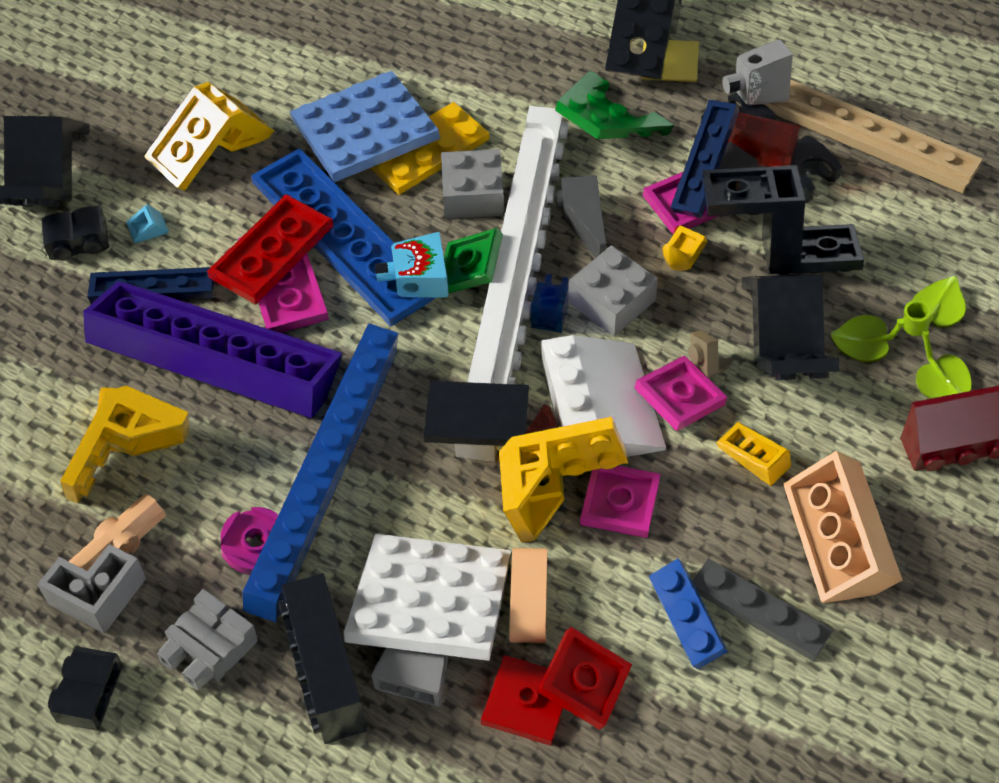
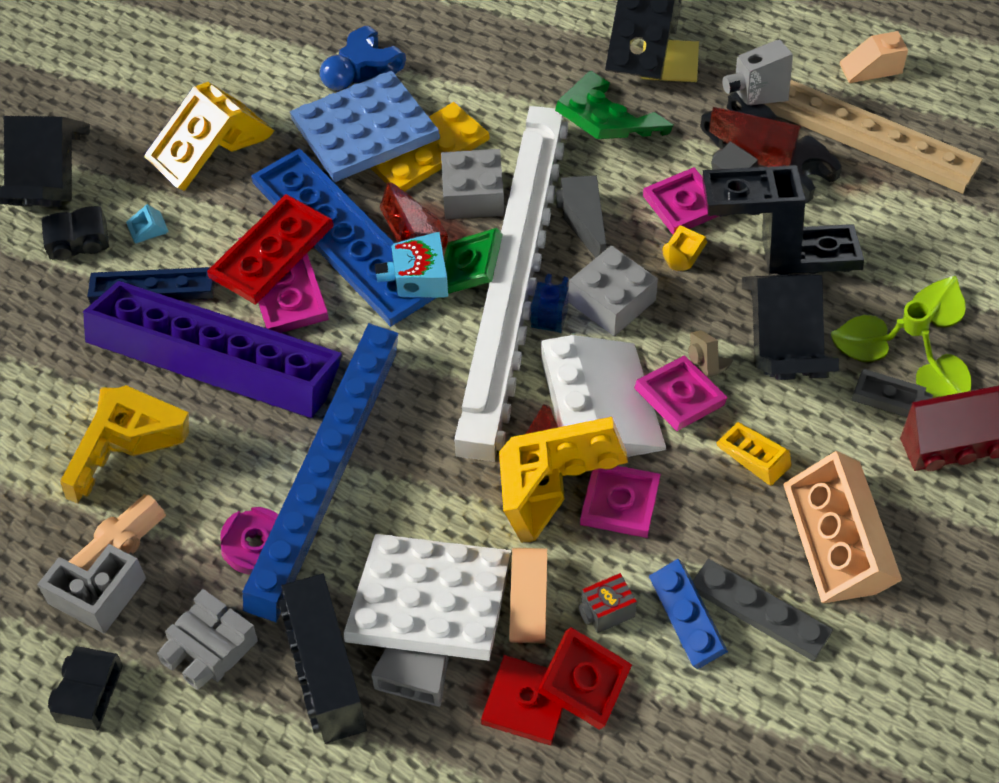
(360, 60): none -> blue piece
(408, 217): none -> clear red slope
(475, 412): black tile -> none
(607, 603): none -> dark grey brick
(705, 155): dark blue plate -> none
(876, 58): none -> light nougat slope
(888, 393): none -> dark grey hinge

